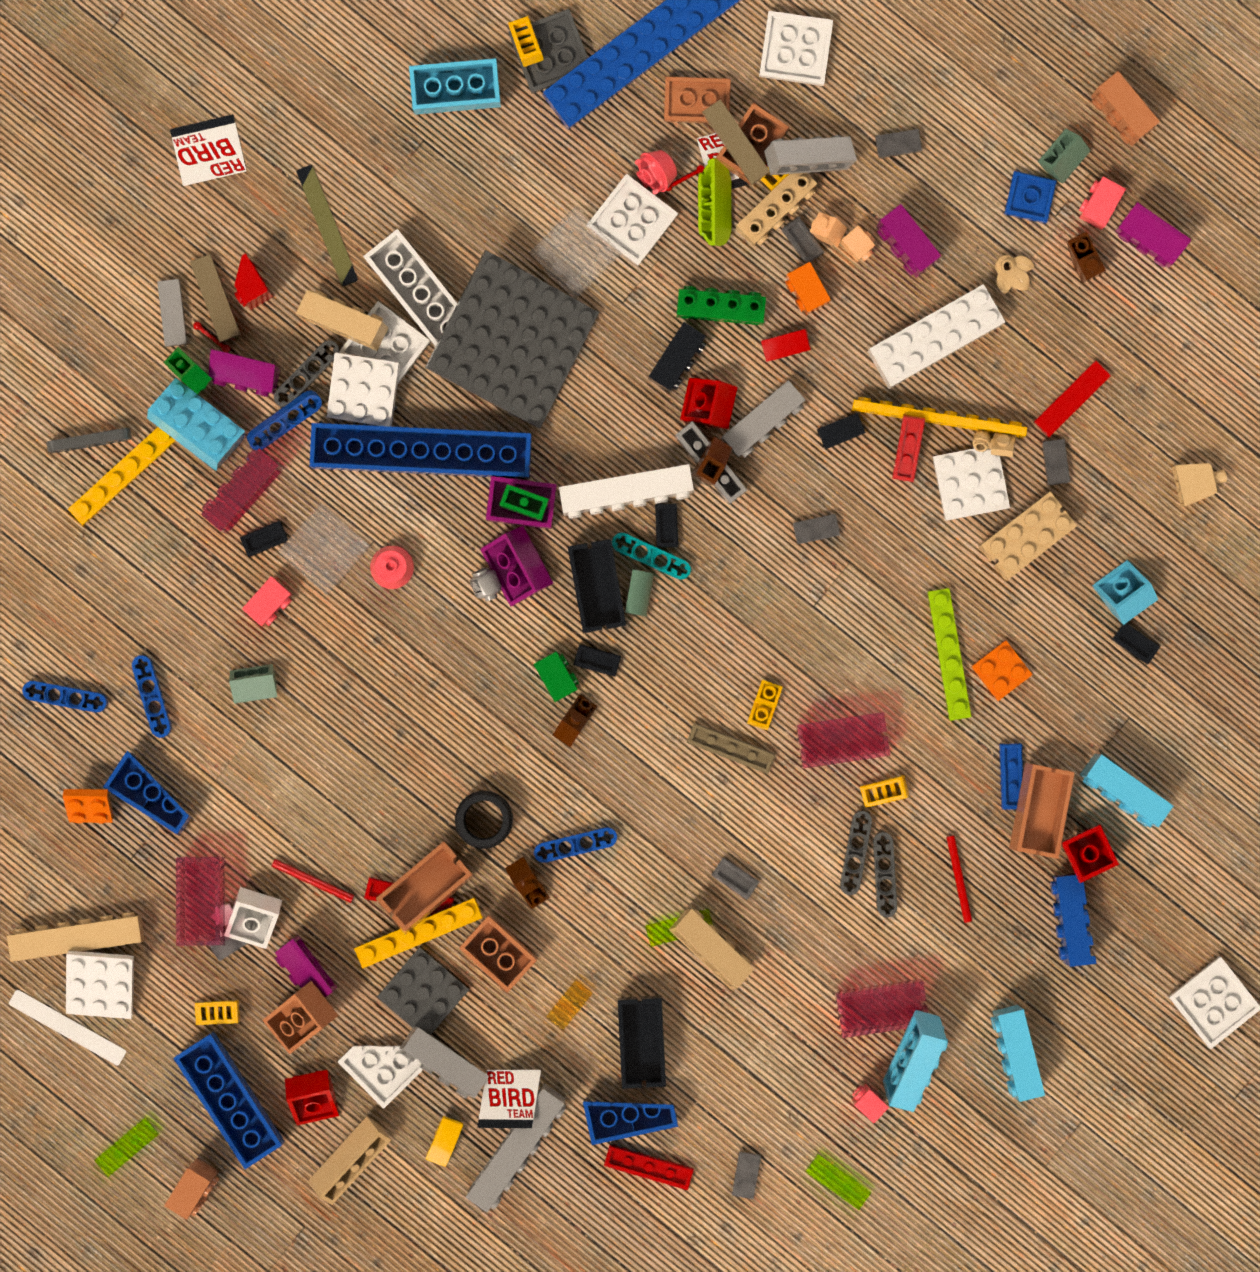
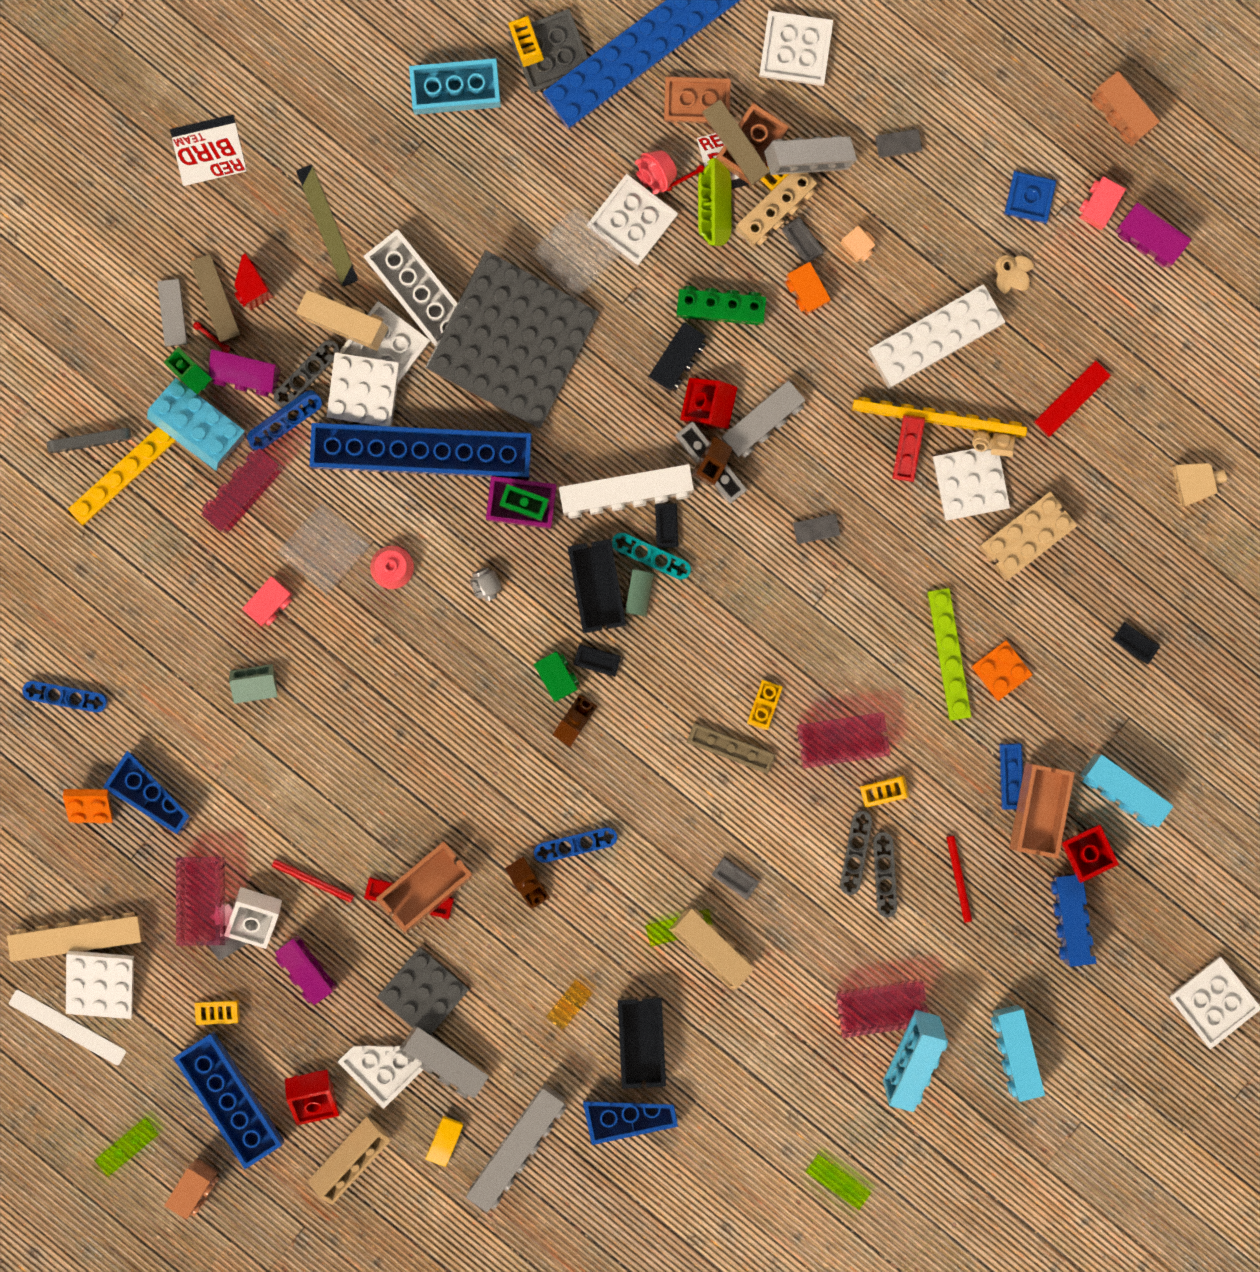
(155, 695): blue beam -> none
(264, 539): black tile -> none
(300, 1017): nougat brick -> none
(426, 930): yellow plate -> none
(467, 836): black tyre -> none
(498, 953): nougat brick -> none
(509, 1099): sticker -> none
(517, 565): magenta slope -> none
(648, 1167): red tile -> none
(746, 1175): flat silver tile -> none
(786, 345): red slope -> none
(828, 229): light nougat brick -> none
(841, 431): black tile -> none
(869, 1102): coral brick -> none
(907, 241): magenta brick -> none
(1056, 462): flat silver tile -> none
(1064, 155): sand green brick -> none
(1085, 257): reddish brown slope -> none
(1125, 592): medium azure slope -> none

